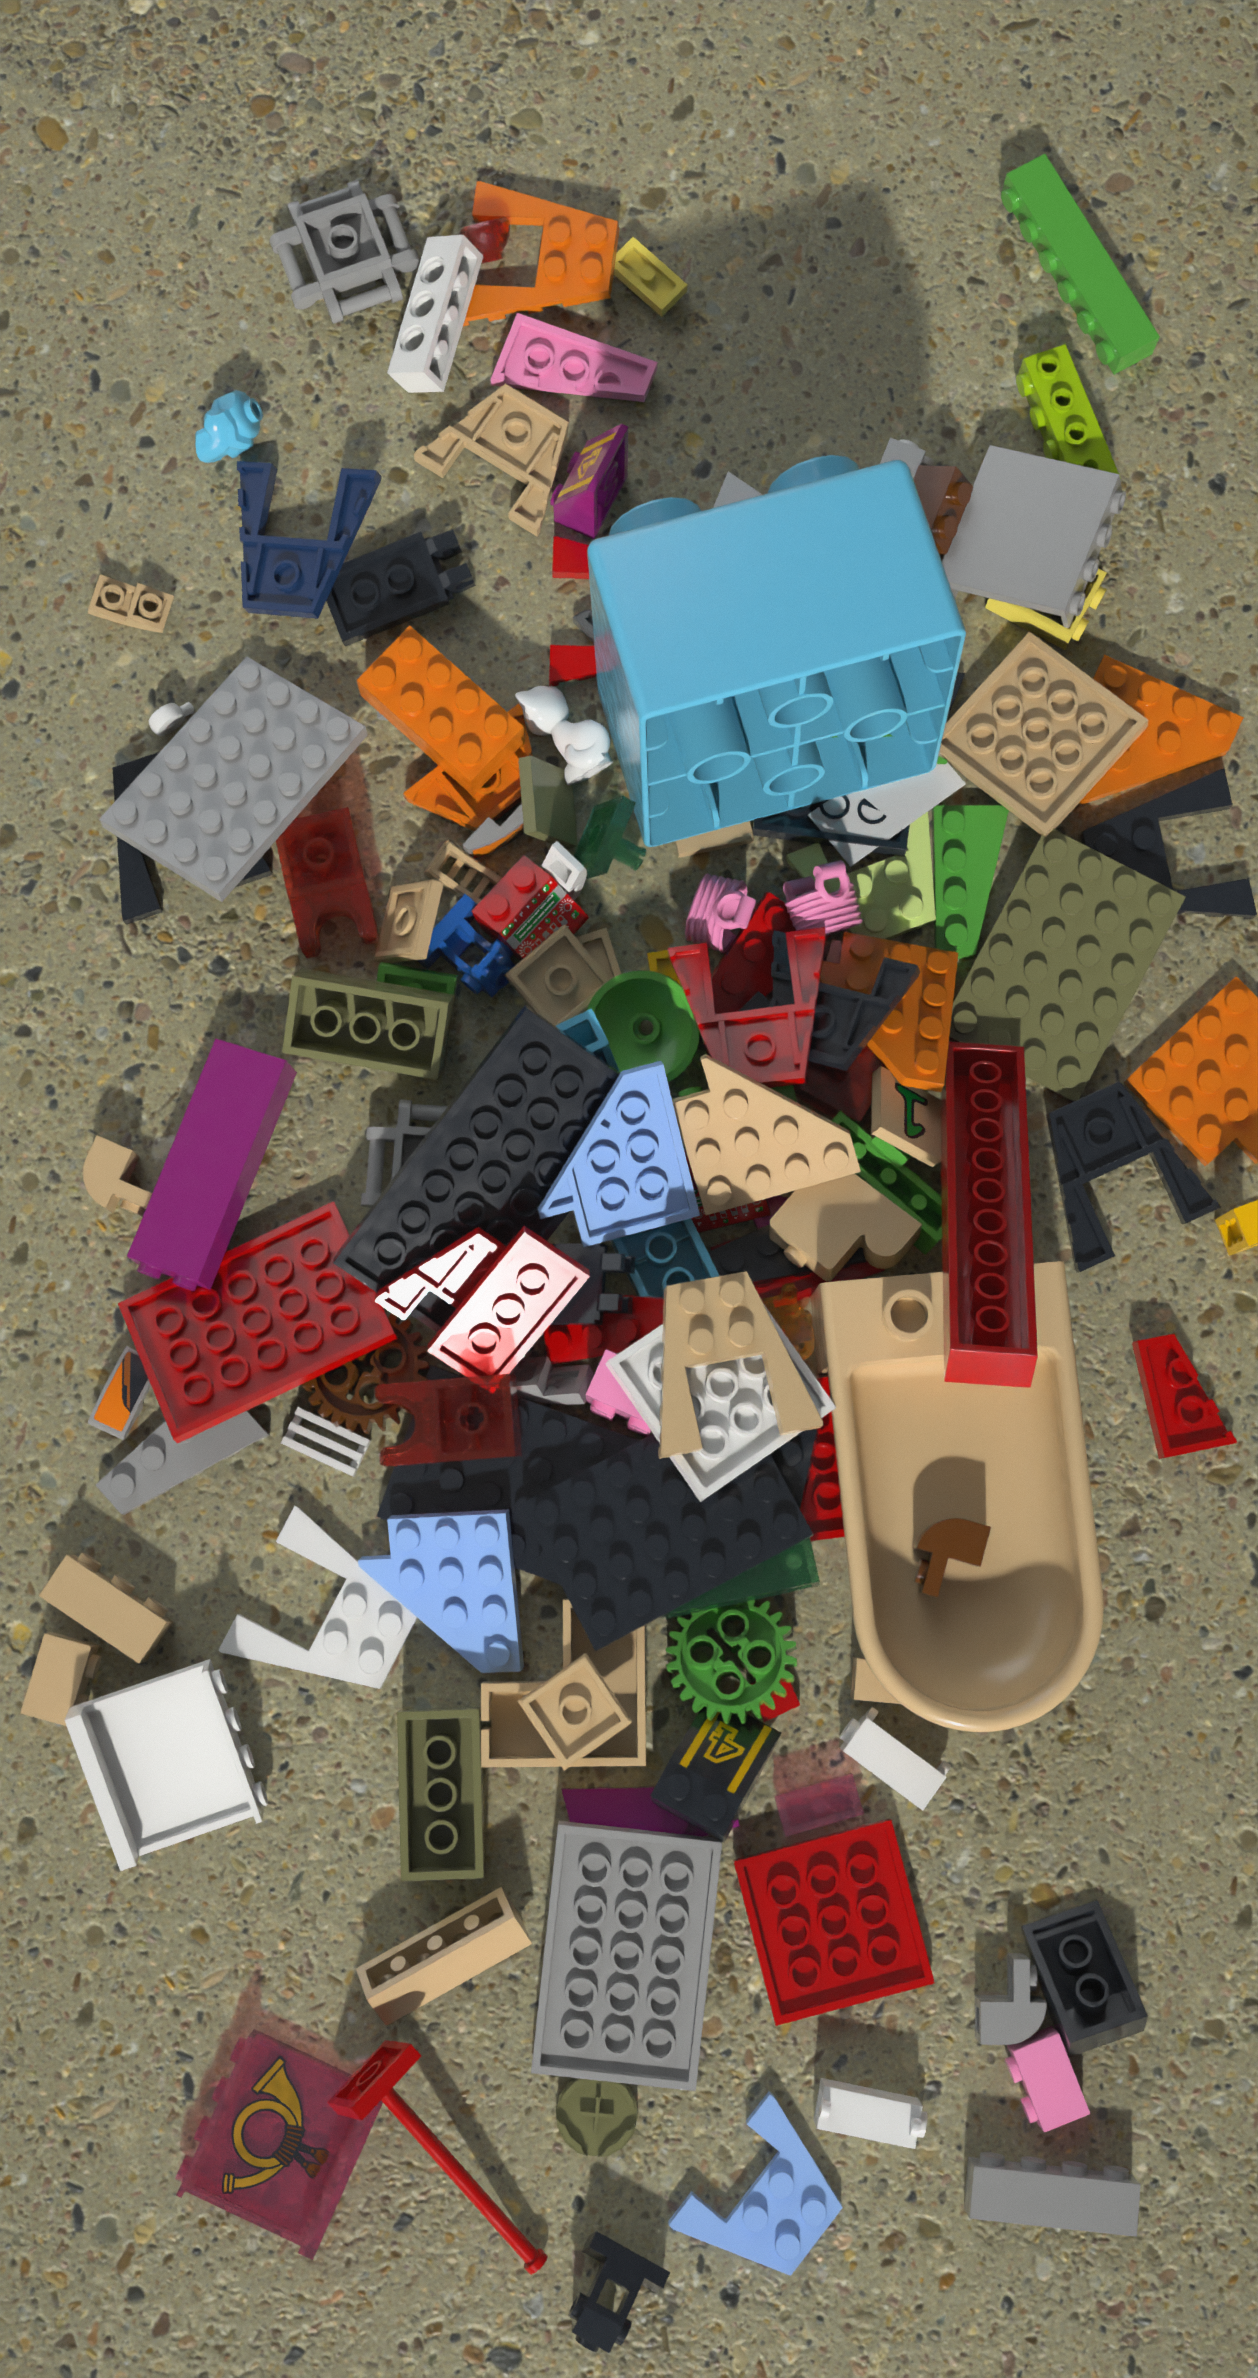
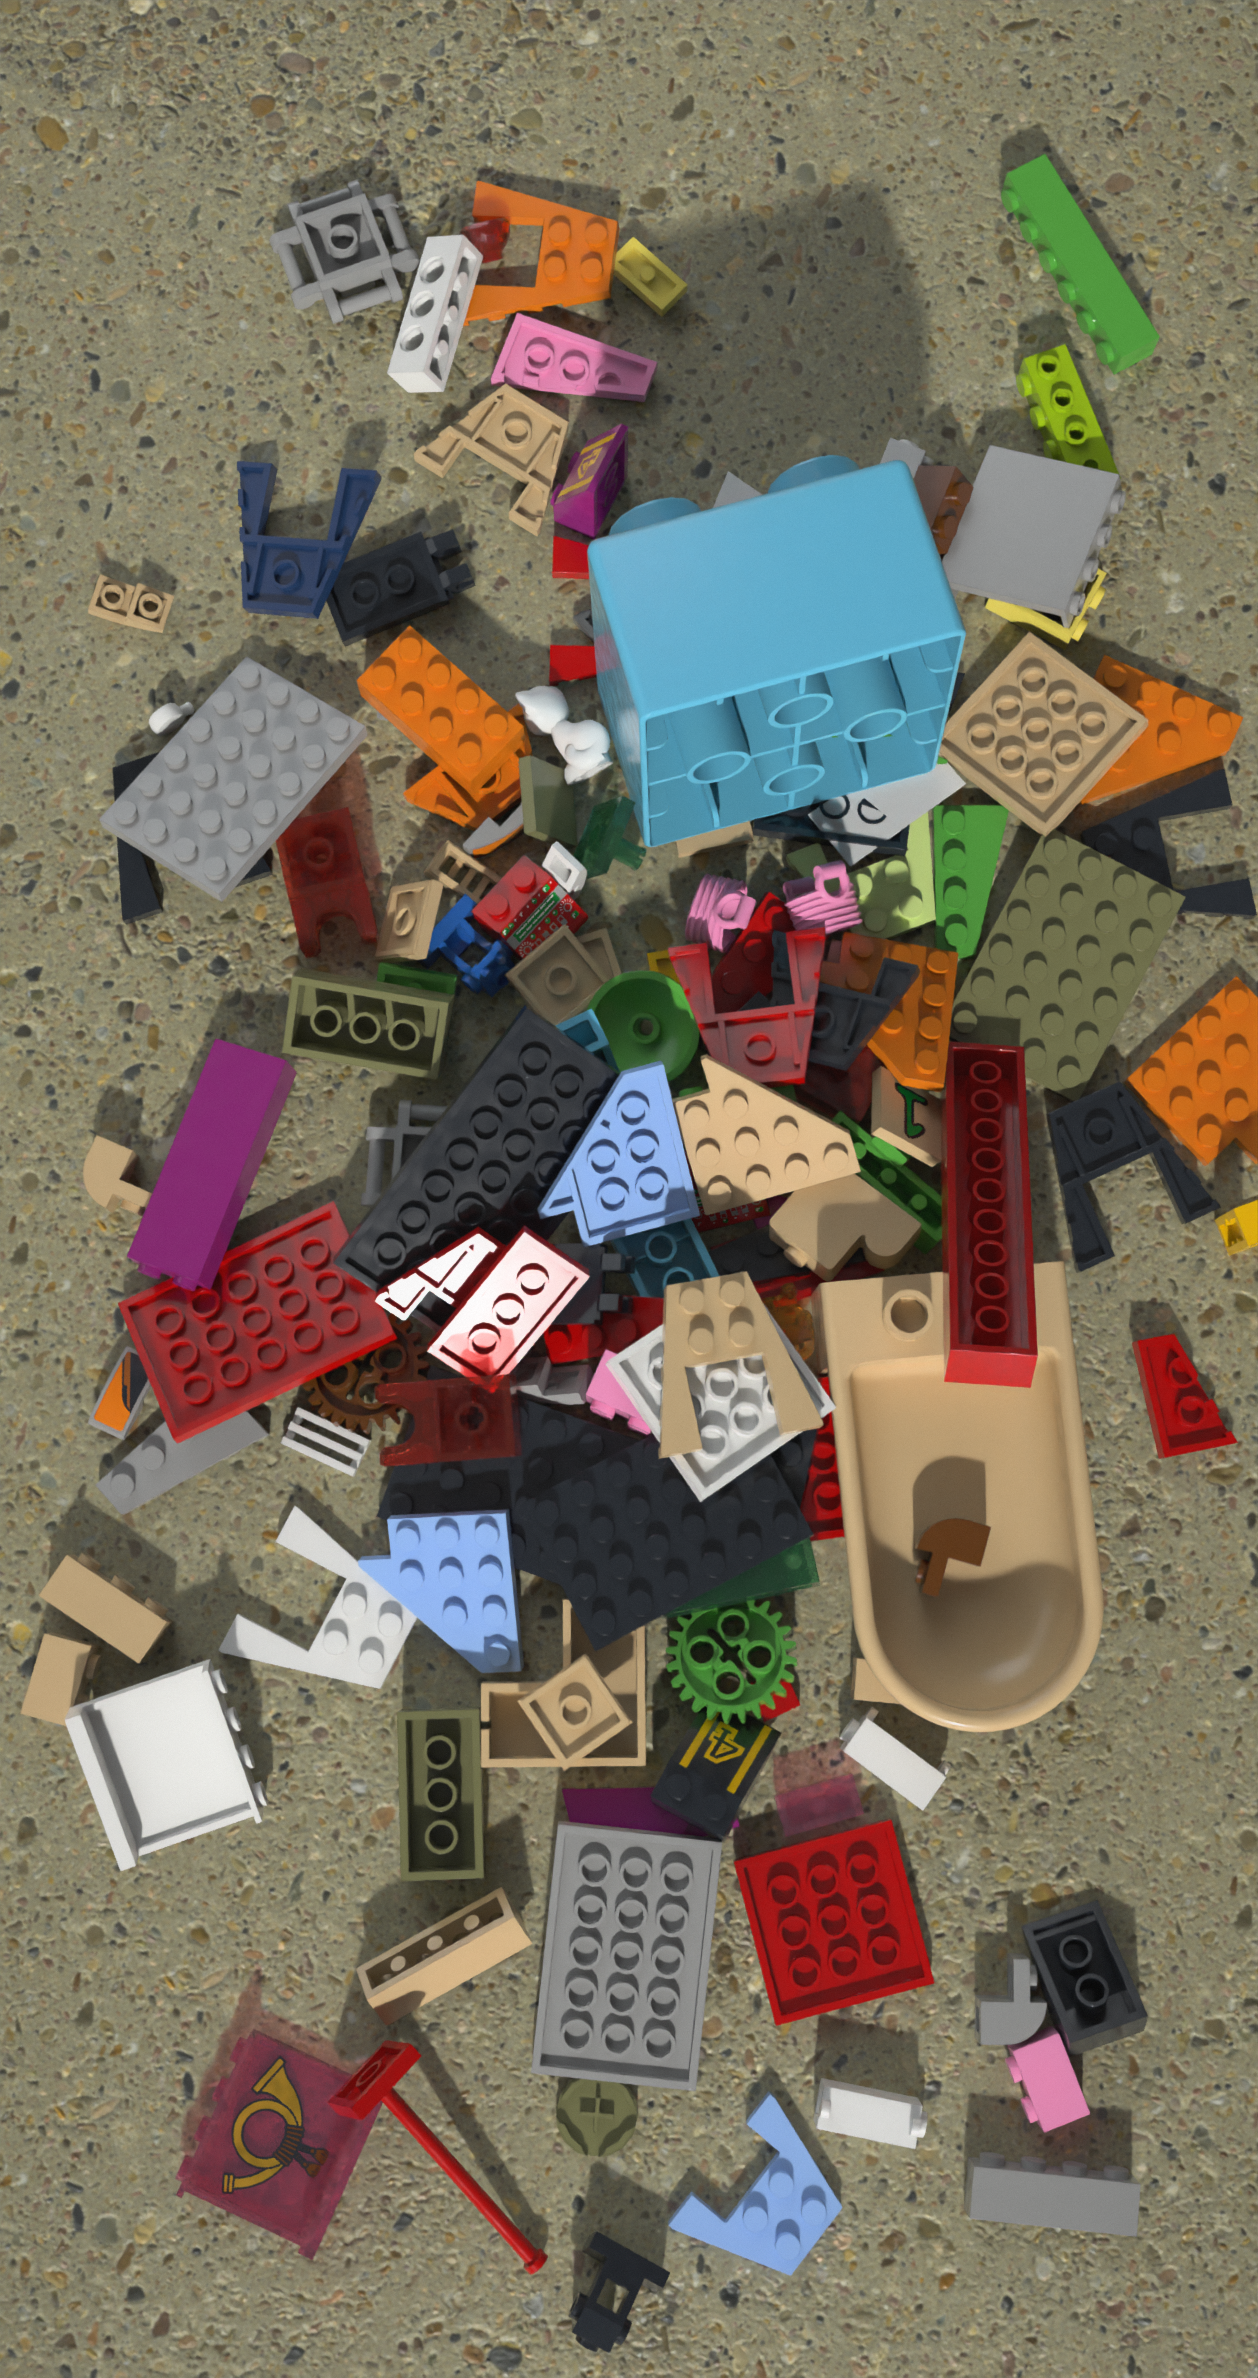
(228, 427): medium azure head -> none

